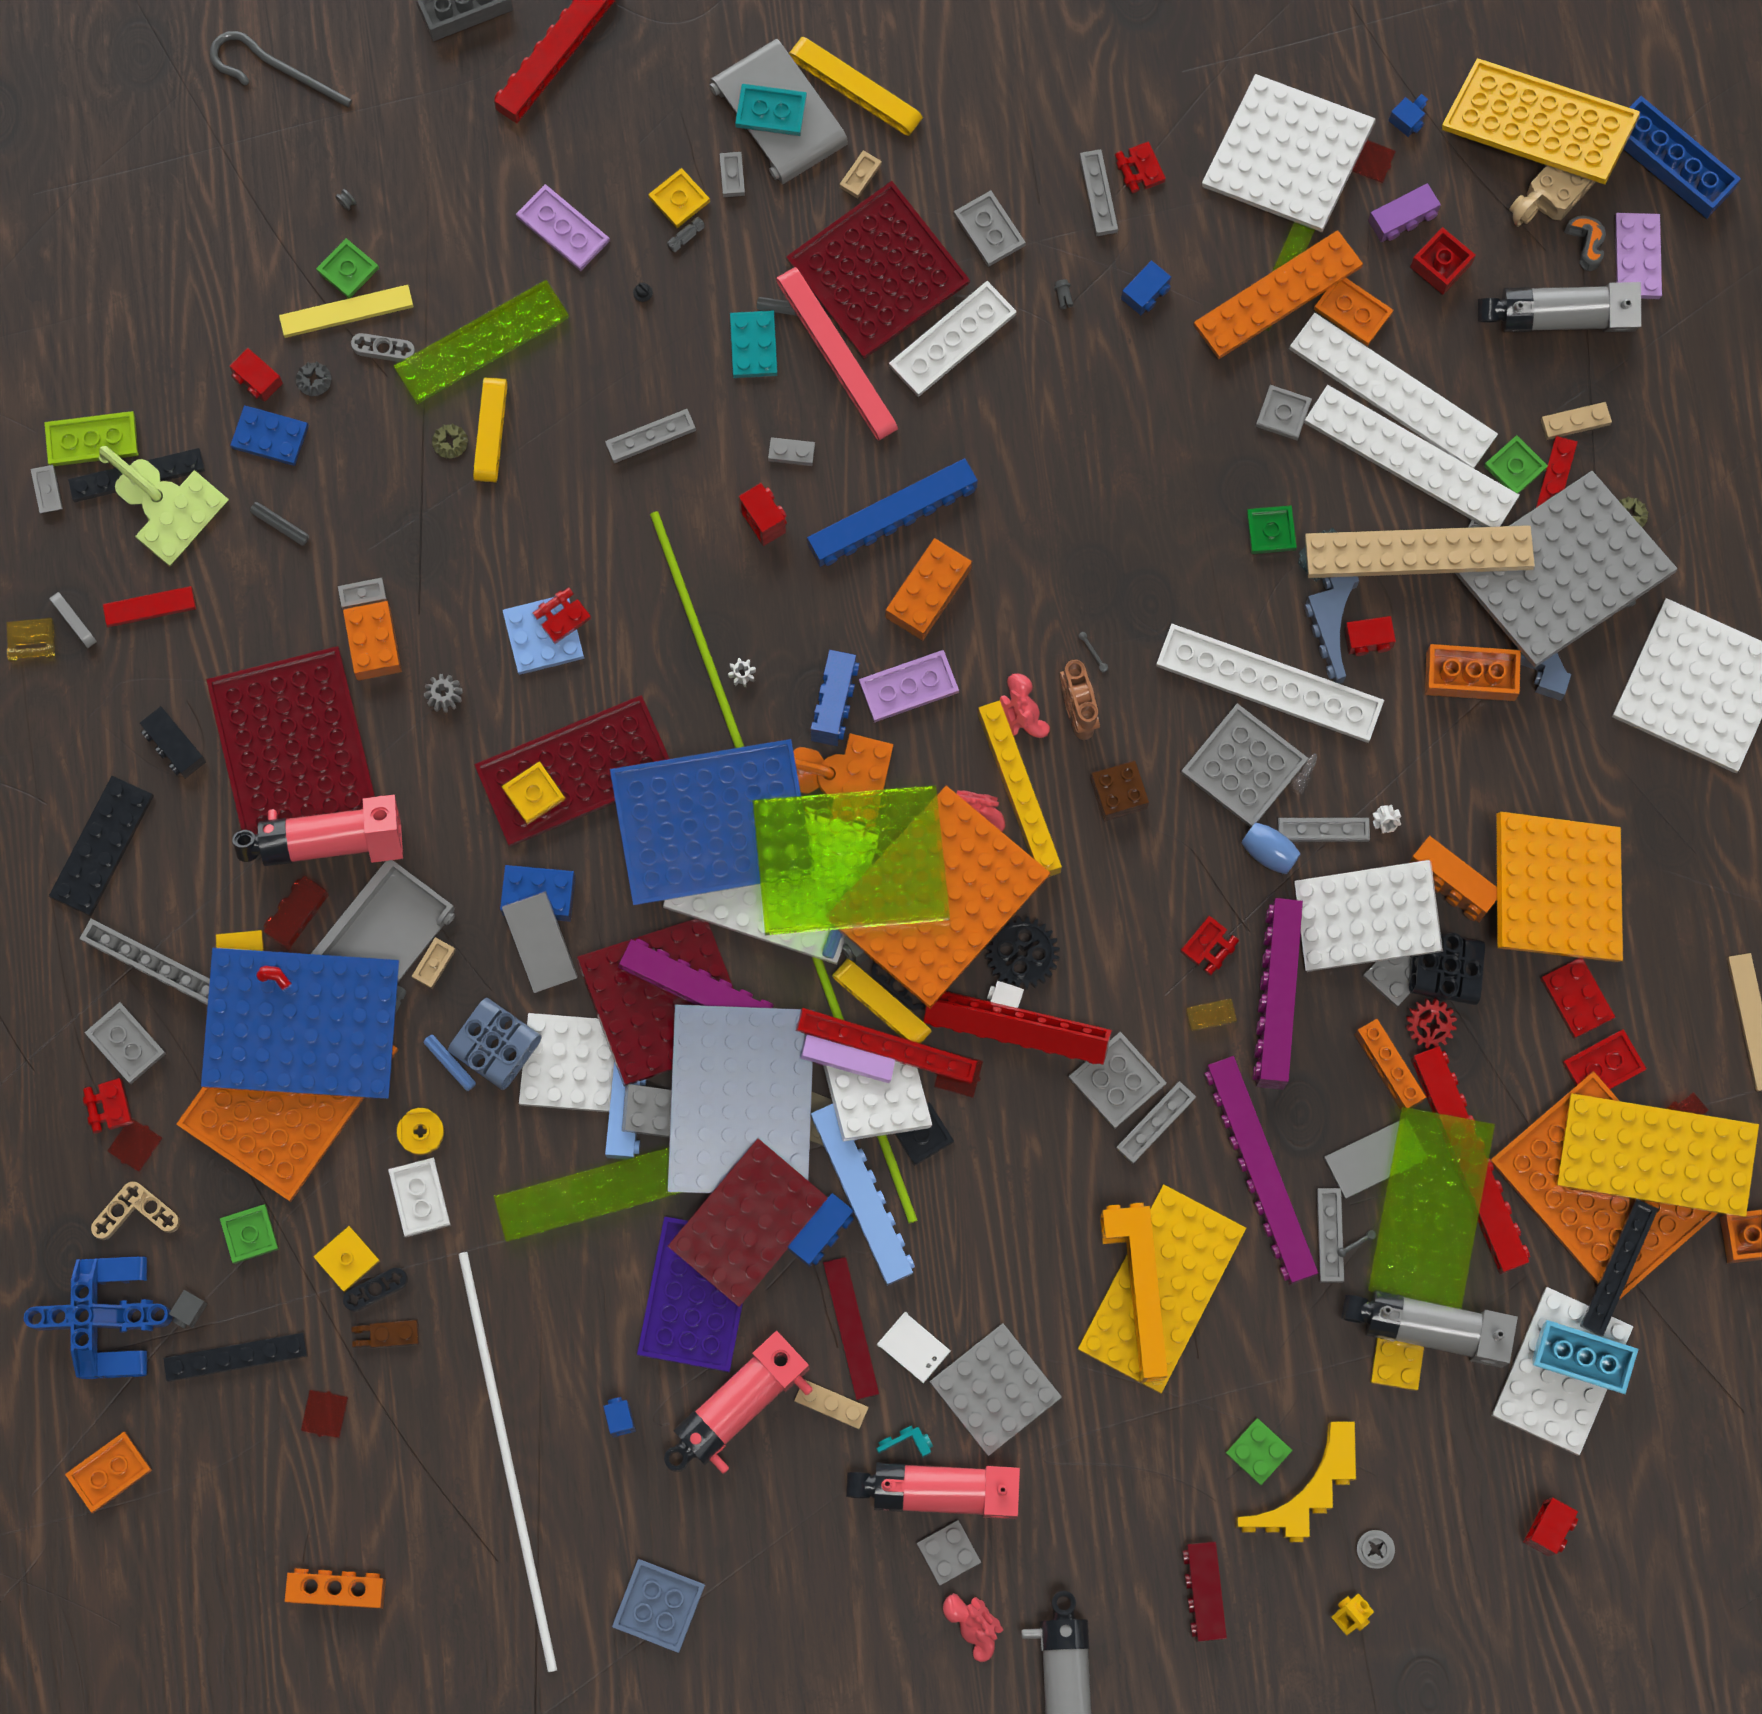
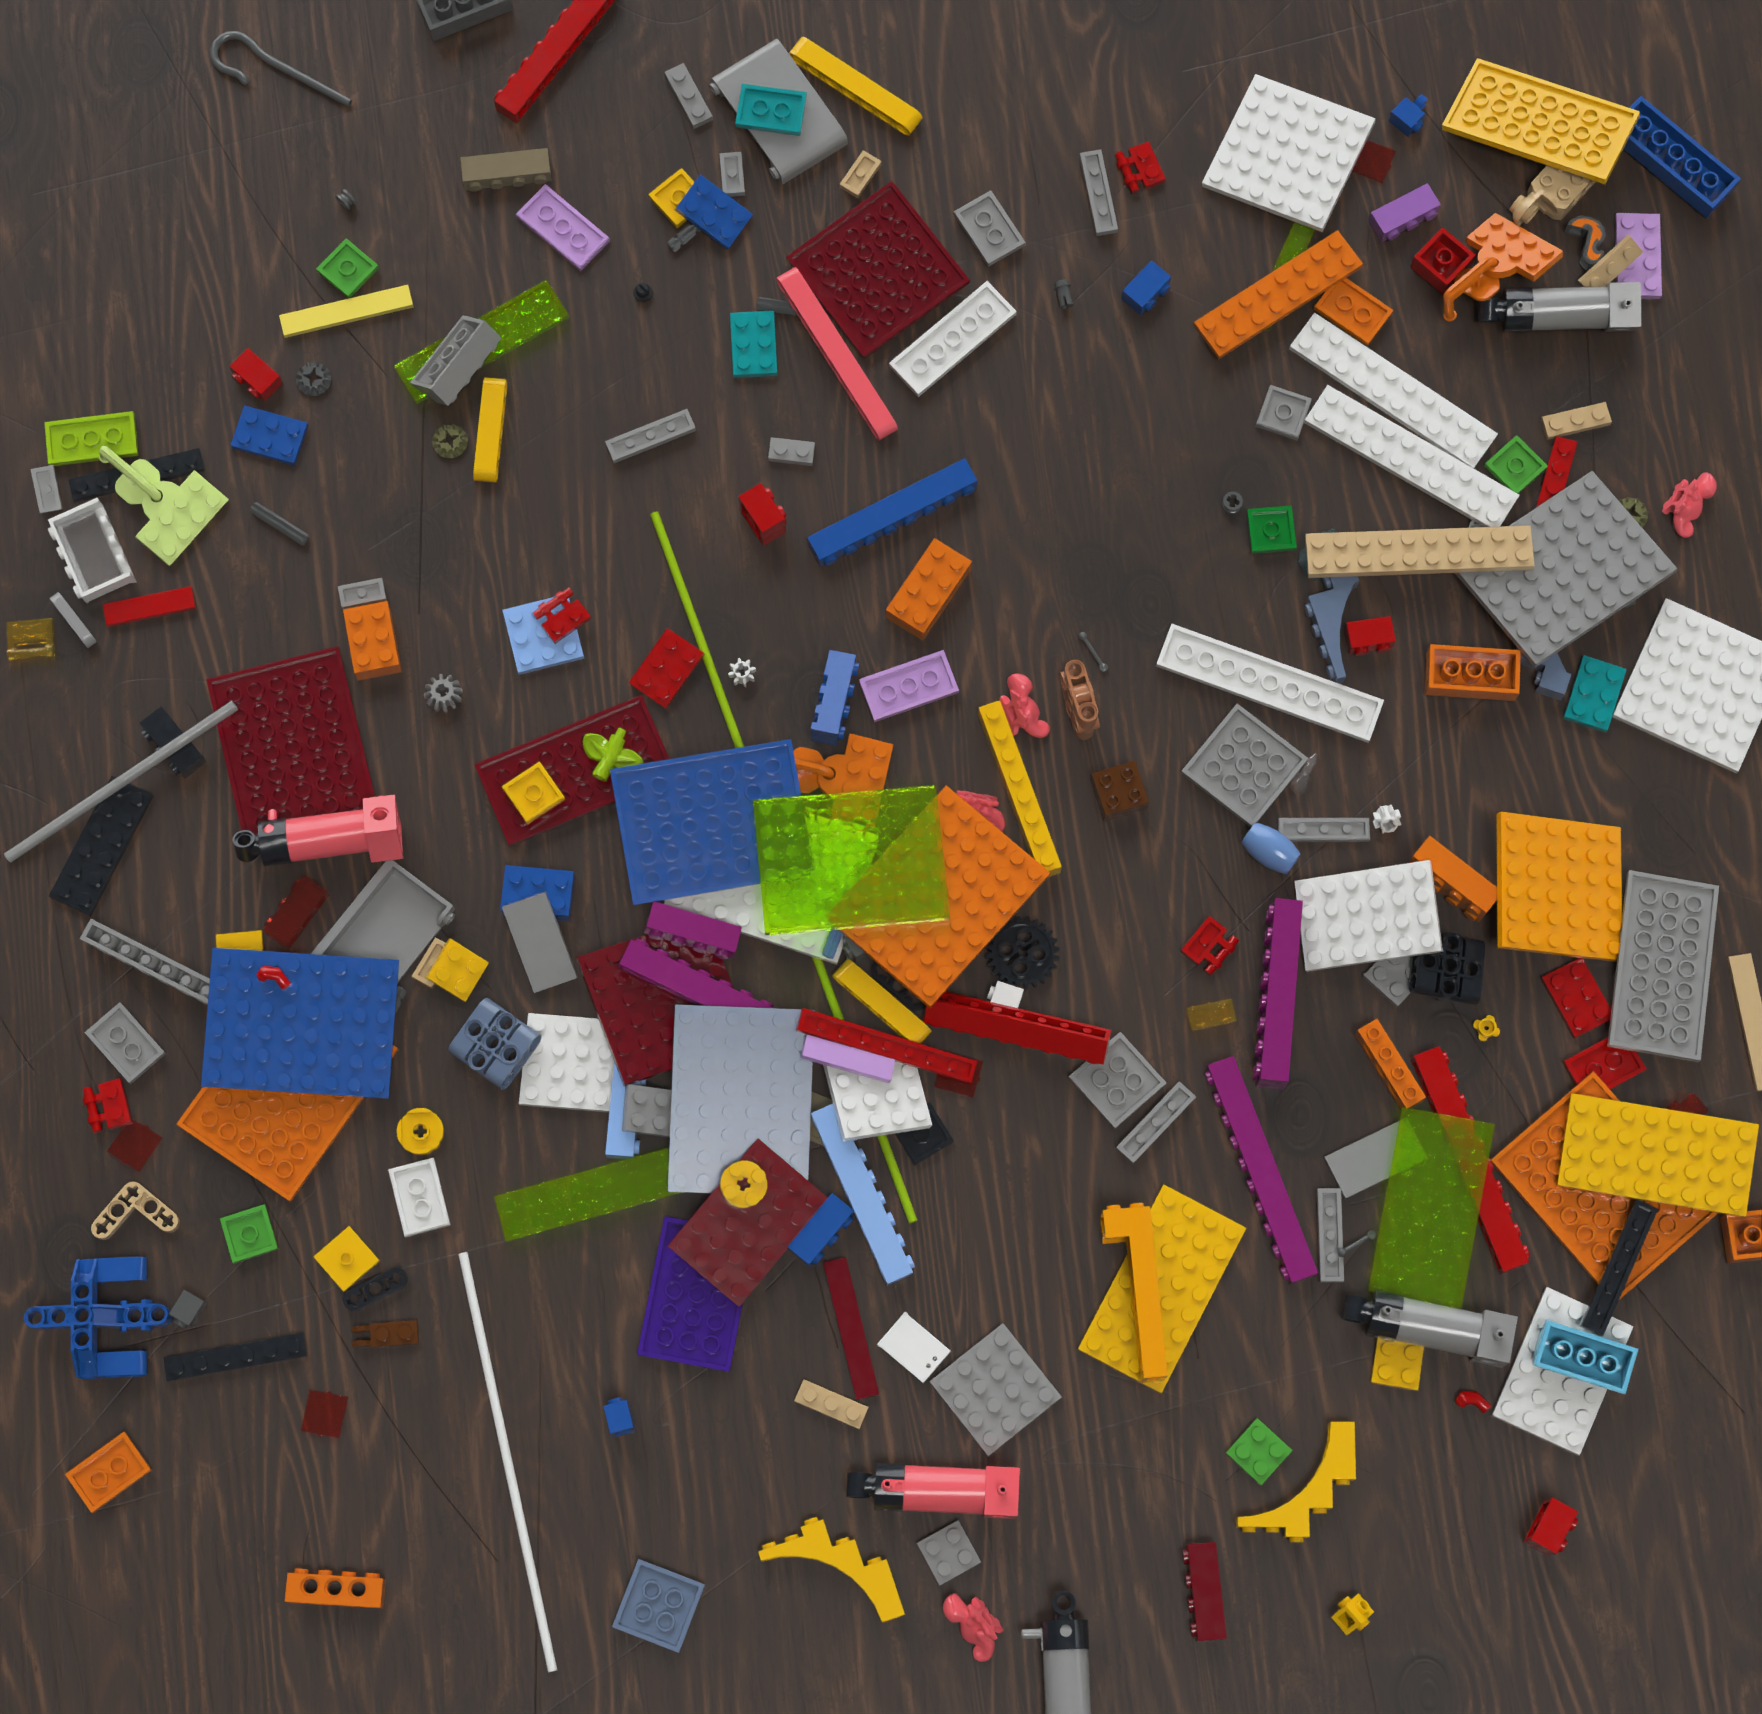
(90, 550): none -> window
(121, 781): none -> light grey piece
(366, 350): light grey beam -> none
(449, 1062): medium blue axle -> none
(456, 360): none -> light grey slope
(457, 970): none -> yellow plate
(506, 169): none -> dark tan brick
(609, 753): none -> lime plant
(666, 668): none -> red plate
(688, 96): none -> light grey plate
(692, 930): none -> magenta brick
(713, 212): none -> blue plate
(737, 1403): coral piece -> none
(755, 1177): none -> yellow plate
(845, 1556): none -> yellow arch
(922, 1442): teal bracket -> none
(1225, 504): none -> dark grey bush
(1387, 1549): light grey gear -> none
(1432, 1013): red gear -> none
(1472, 1398): none -> red arm
(1484, 1034): none -> yellow plate
(1502, 252): none -> orange plate
(1594, 693): none -> teal plate
(1612, 264): none -> tan plate
(1663, 966): none -> light grey plate
(1688, 502): none -> coral animal

